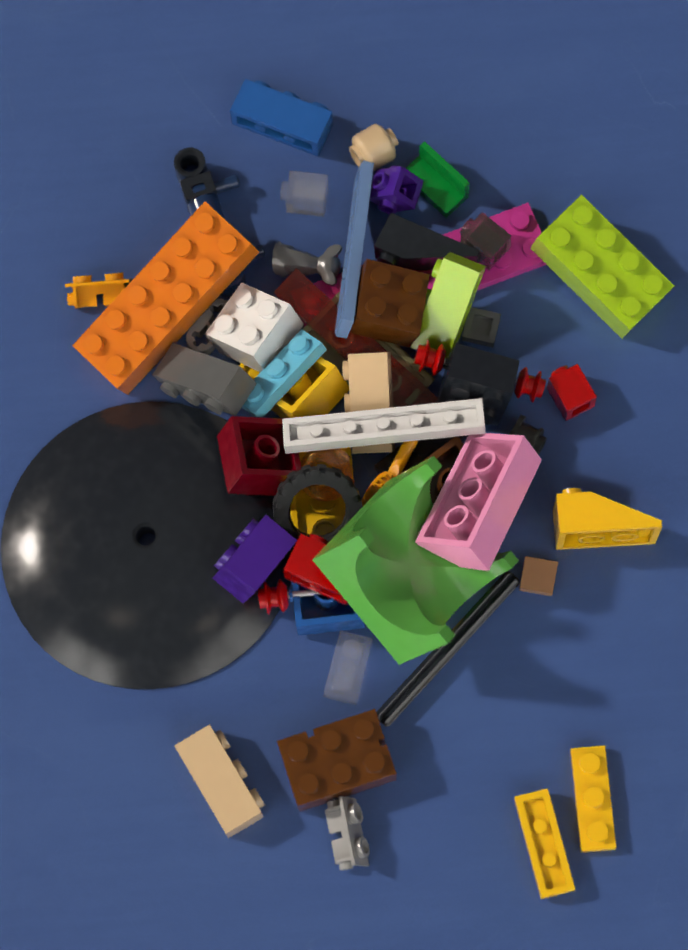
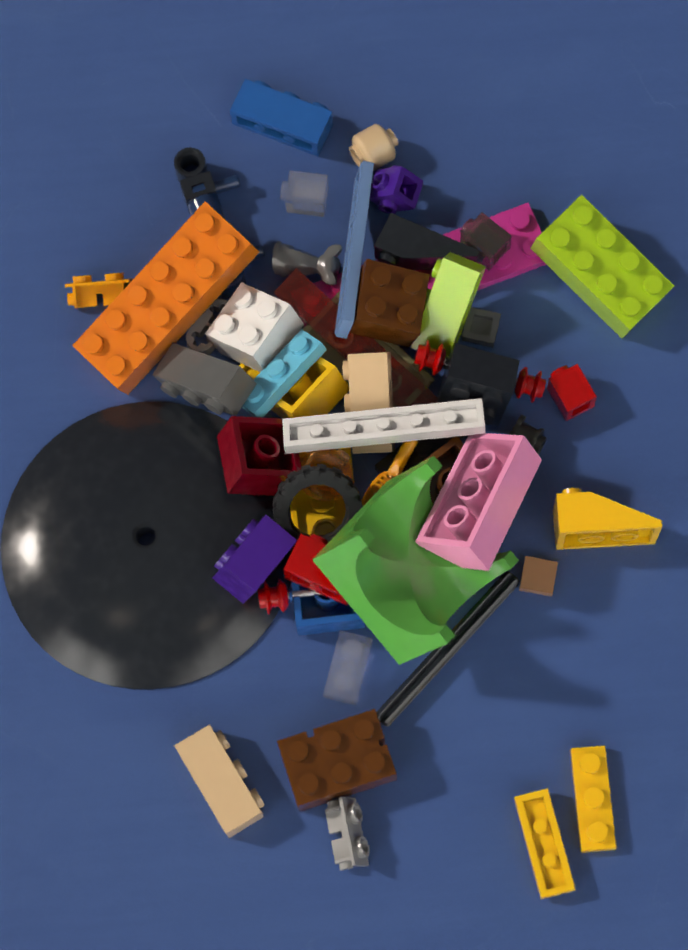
(442, 183): green panel -> none

